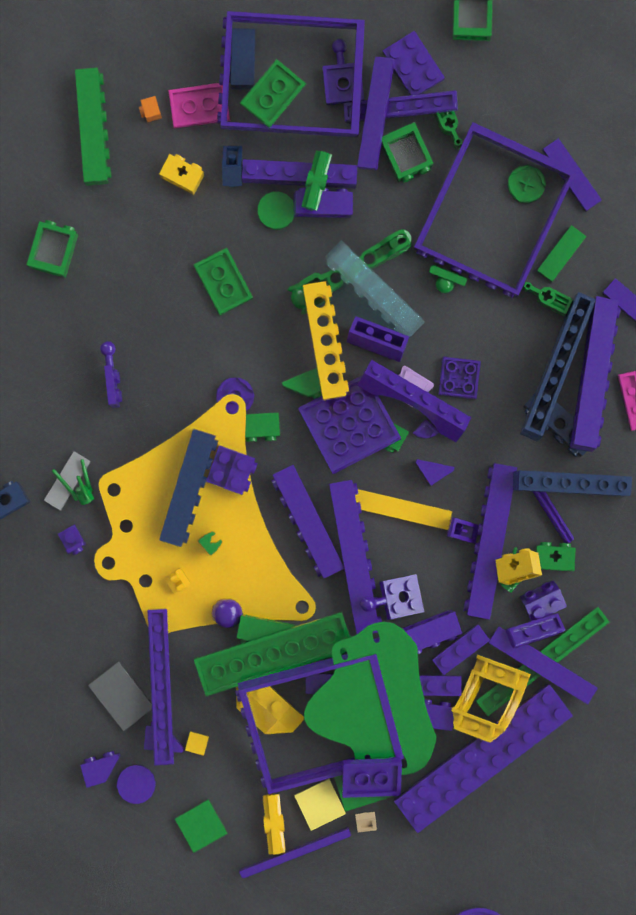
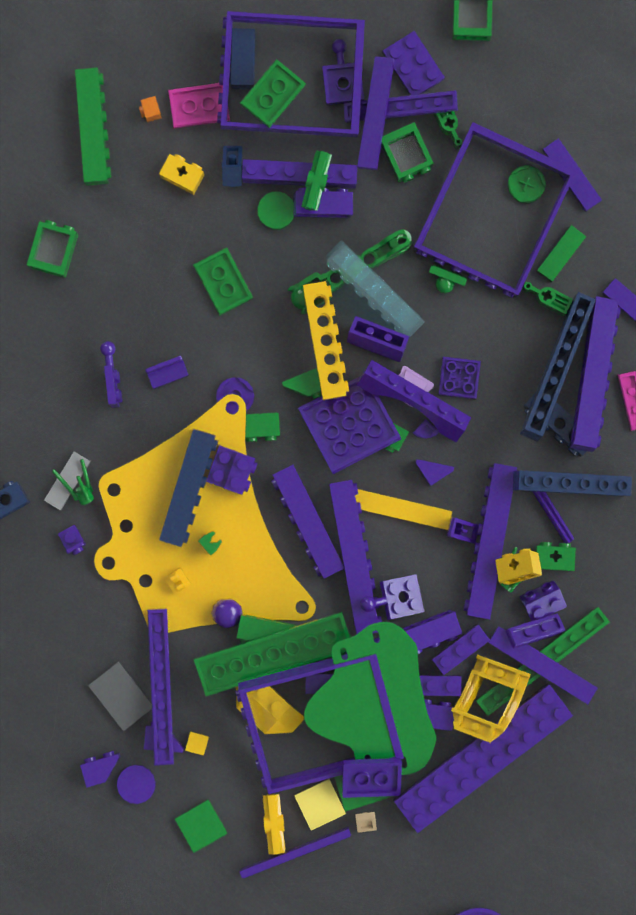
(167, 372): none -> dark purple panel

